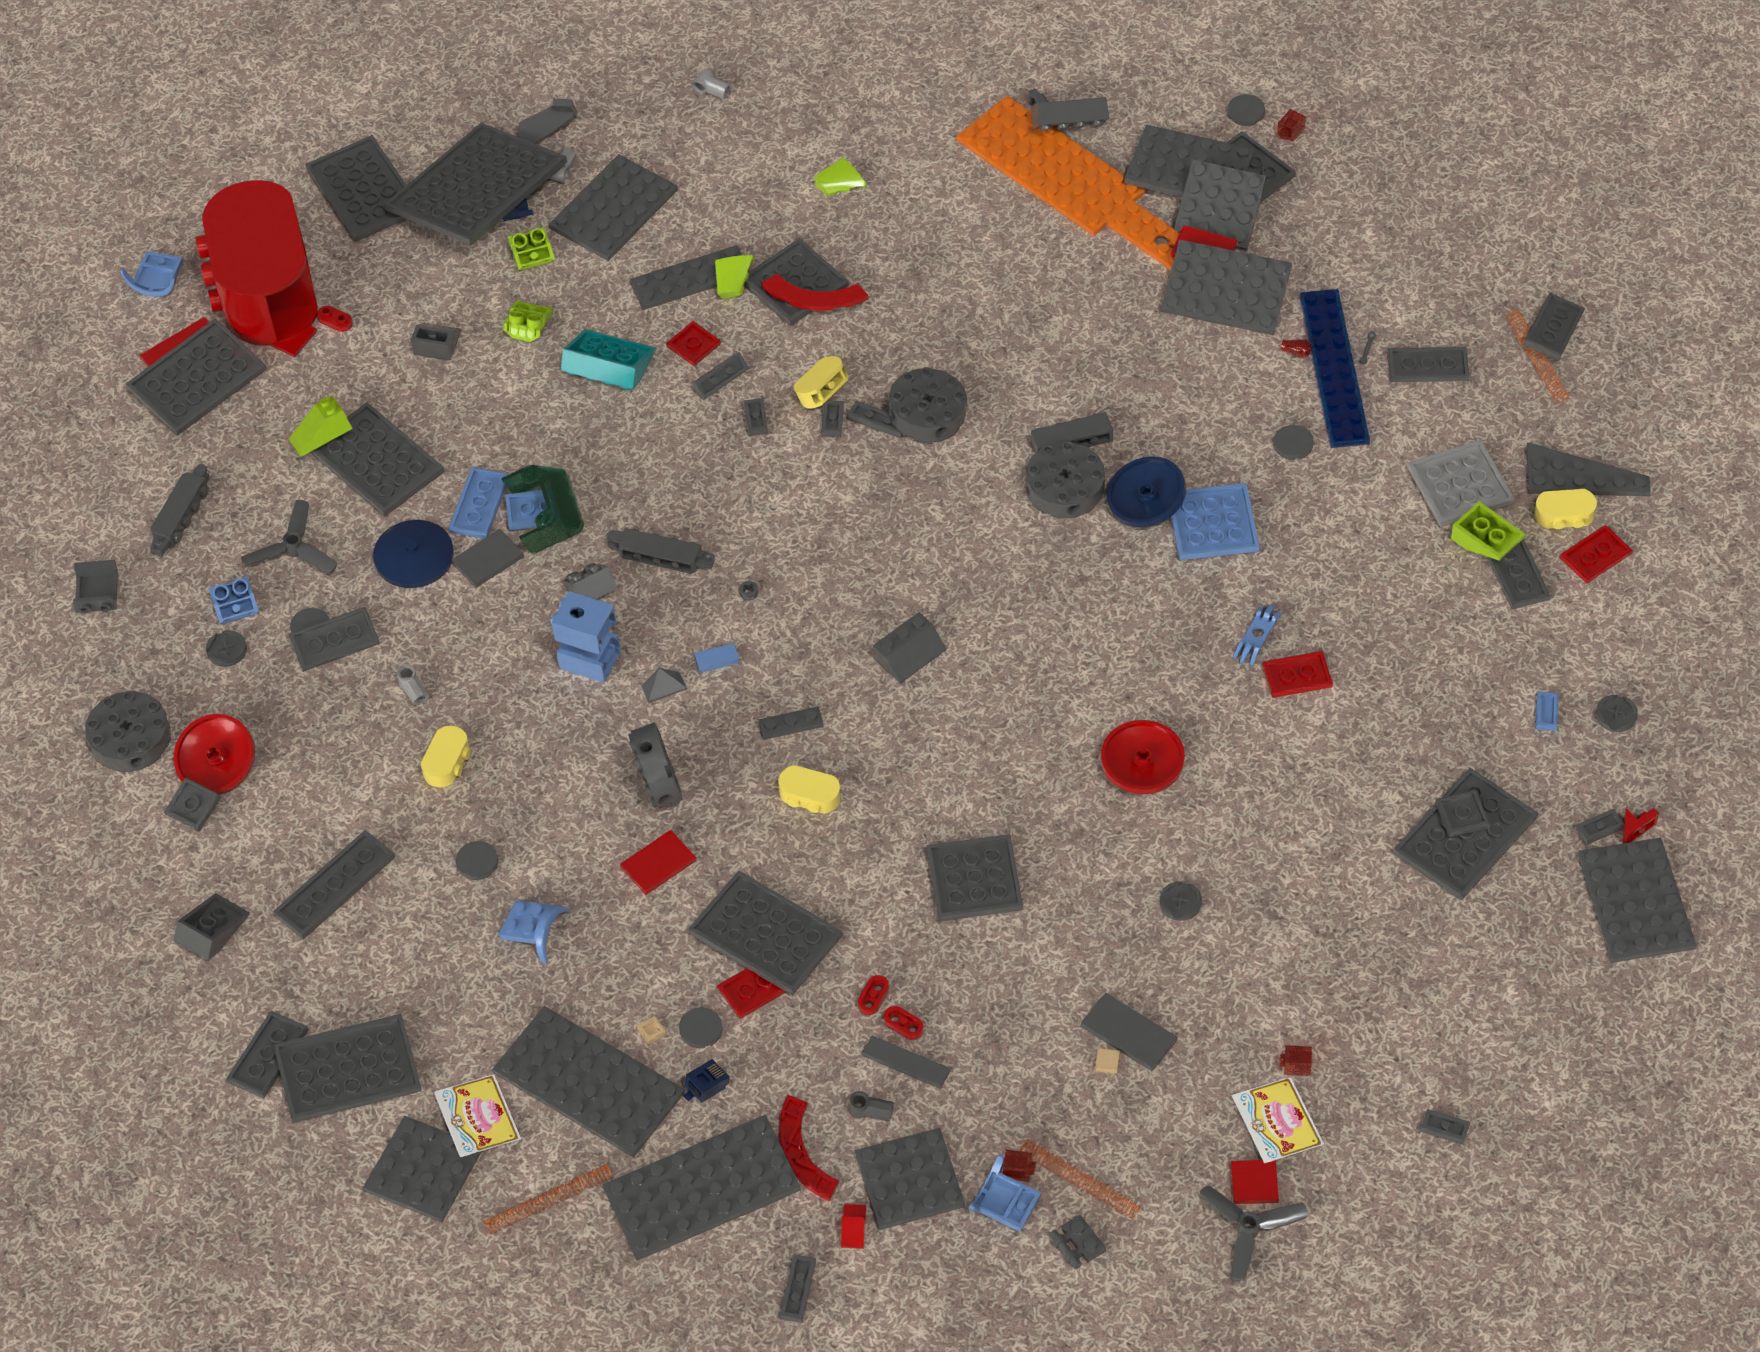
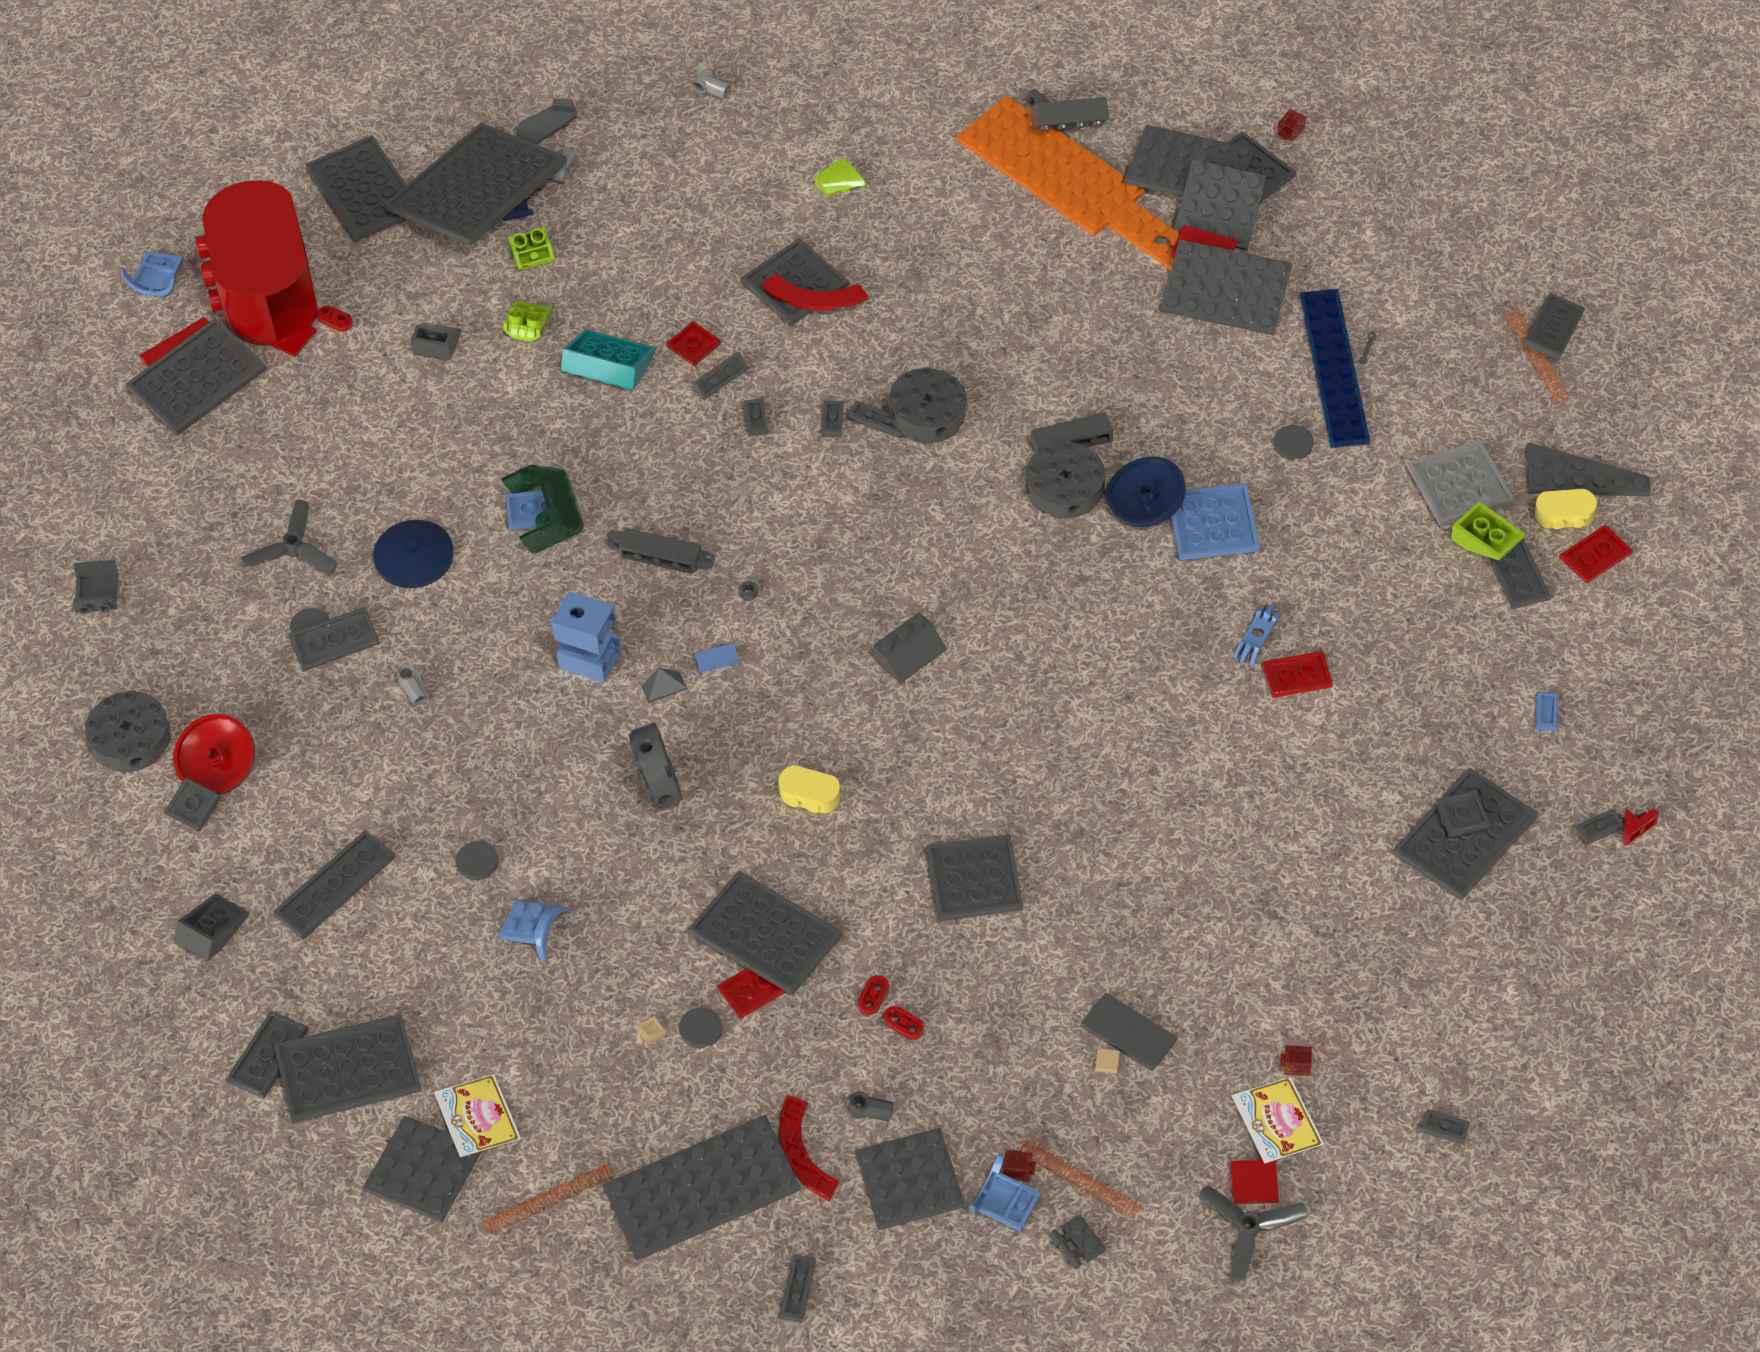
(179, 509): dark grey hinge -> none
(226, 648): dark grey tile -> none
(233, 600): medium blue slope -> none
(320, 426): lime slope -> none
(378, 460): dark grey plate -> none
(445, 756): light yellow brick -> none
(478, 503): medium blue tile -> none
(487, 558): dark grey tile -> none
(588, 1081): dark grey plate -> none
(591, 582): dark grey slope -> none
(613, 207): dark grey plate -> none
(658, 862): red tile -> none
(679, 279): dark grey plate -> none
(705, 1081): dark blue piece -> none
(732, 274): lime slope -> none
(790, 723): dark grey plate -> none
(821, 382): light yellow brick -> none
(853, 1226): red slope -> none
(906, 1062): dark grey tile -> none
(1142, 756): red dish -> none
(1180, 901): dark grey tile -> none
(1246, 110): dark grey tile -> none
(1297, 347): clear red cone -> none
(1428, 364): dark grey tile -> none
(1616, 713): dark grey tile -> none
(1636, 900): dark grey plate -> none

